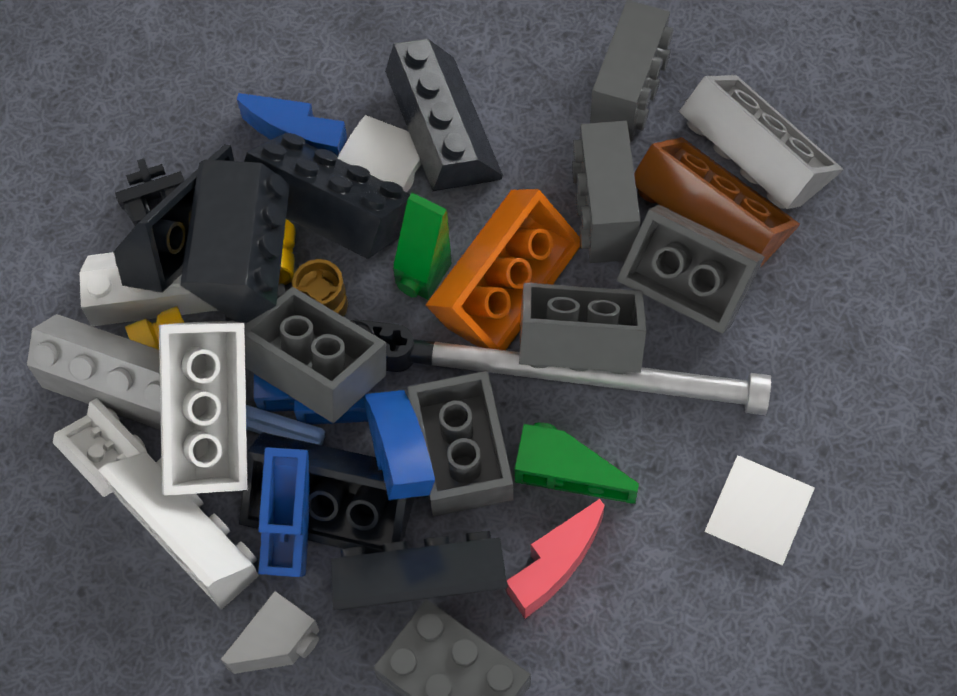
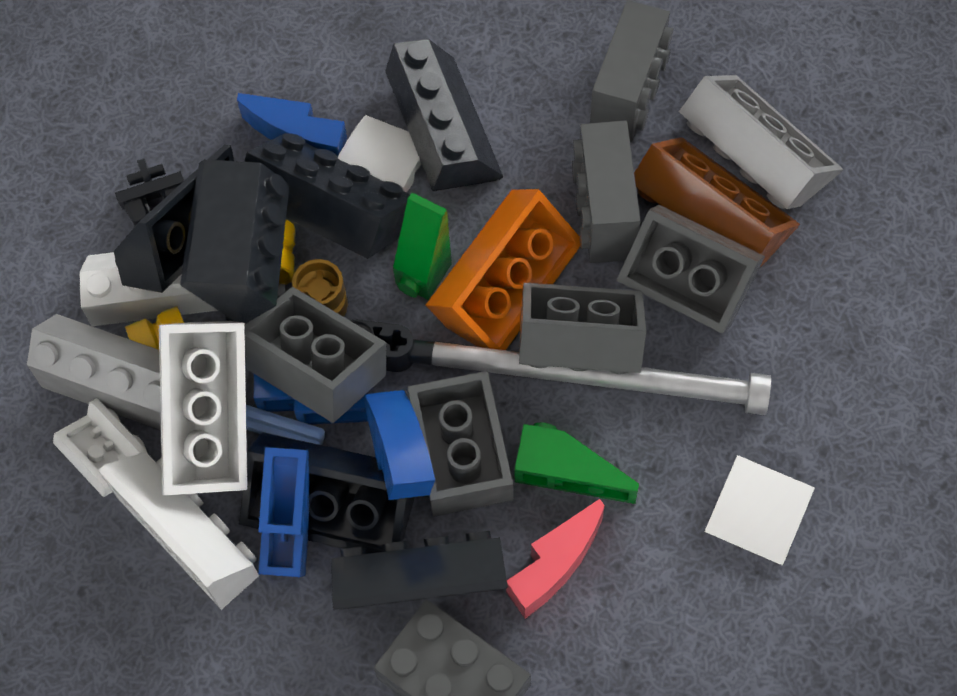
(273, 638): light grey slope -> none

